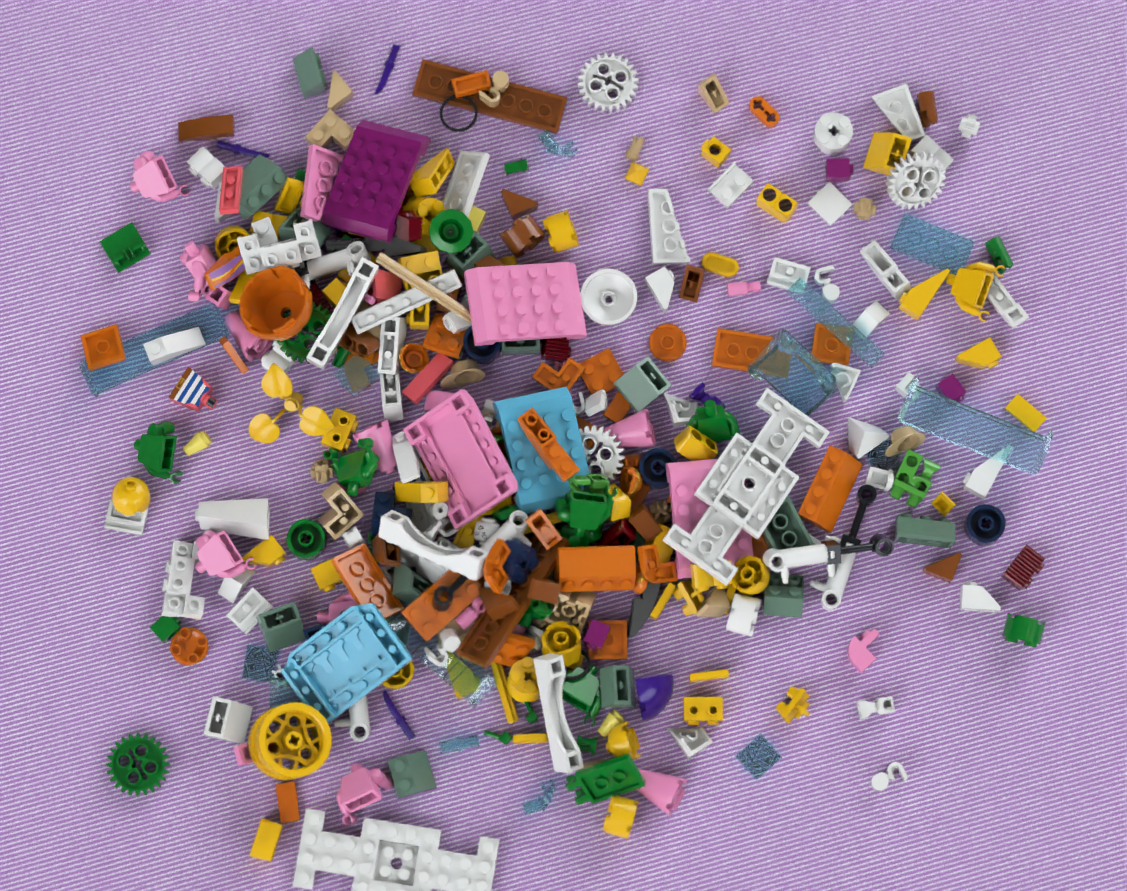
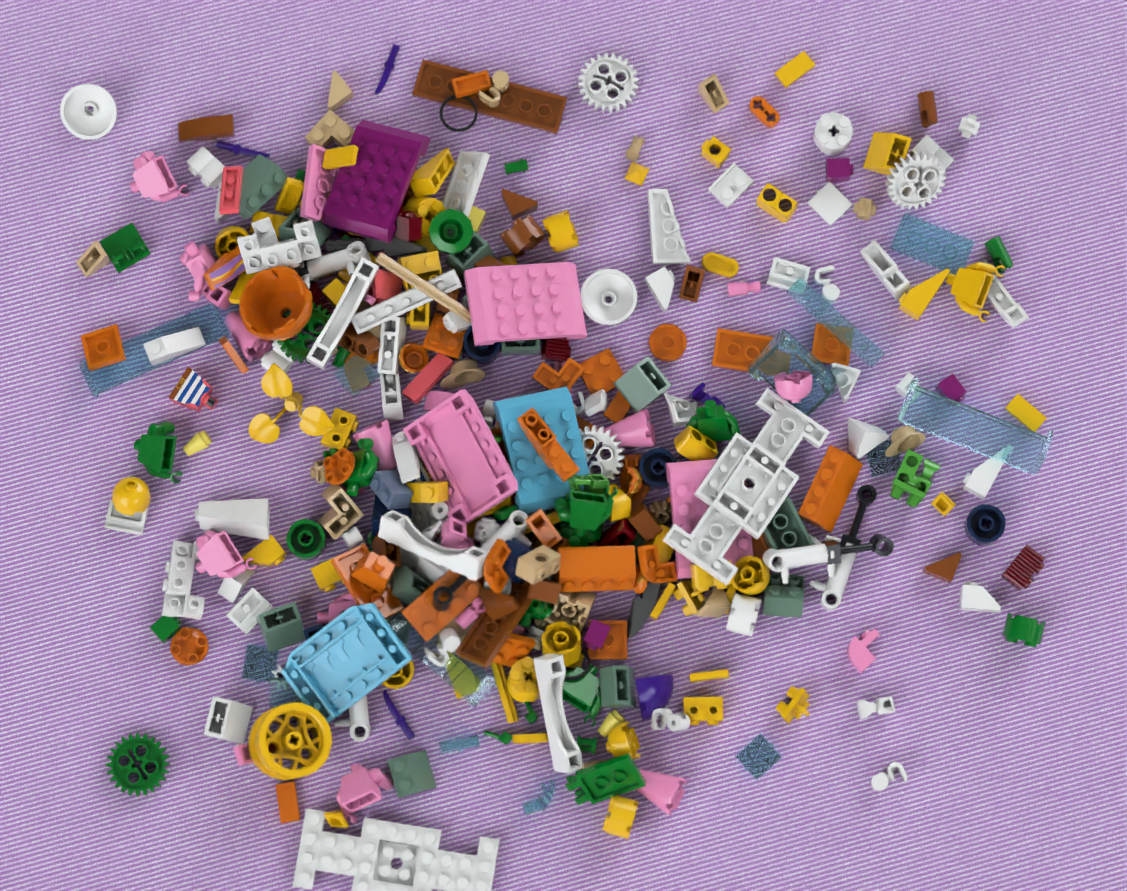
(88, 123): none -> white dish
(93, 259): none -> tan slope
(266, 840): yellow piece -> none
(310, 78): sand green slope -> none
(336, 819): none -> yellow slope
(339, 466): none -> orange dish
(340, 157): none -> yellow tile
(374, 571): none -> orange torso
(390, 489): none -> sand blue brick
(454, 535): none -> bright pink brick
(538, 564): none -> tan brick
(554, 148): clear light blue piece -> none
(674, 721): none -> white leg
(690, 740): white slope -> none
(794, 69): none -> yellow tile
(794, 385): none -> bright pink cylinder
(871, 318): white slope -> none
(880, 478): white tile -> none
(901, 111): white wing -> none
(924, 531): sand green slope -> none
(981, 355): yellow slope -> none

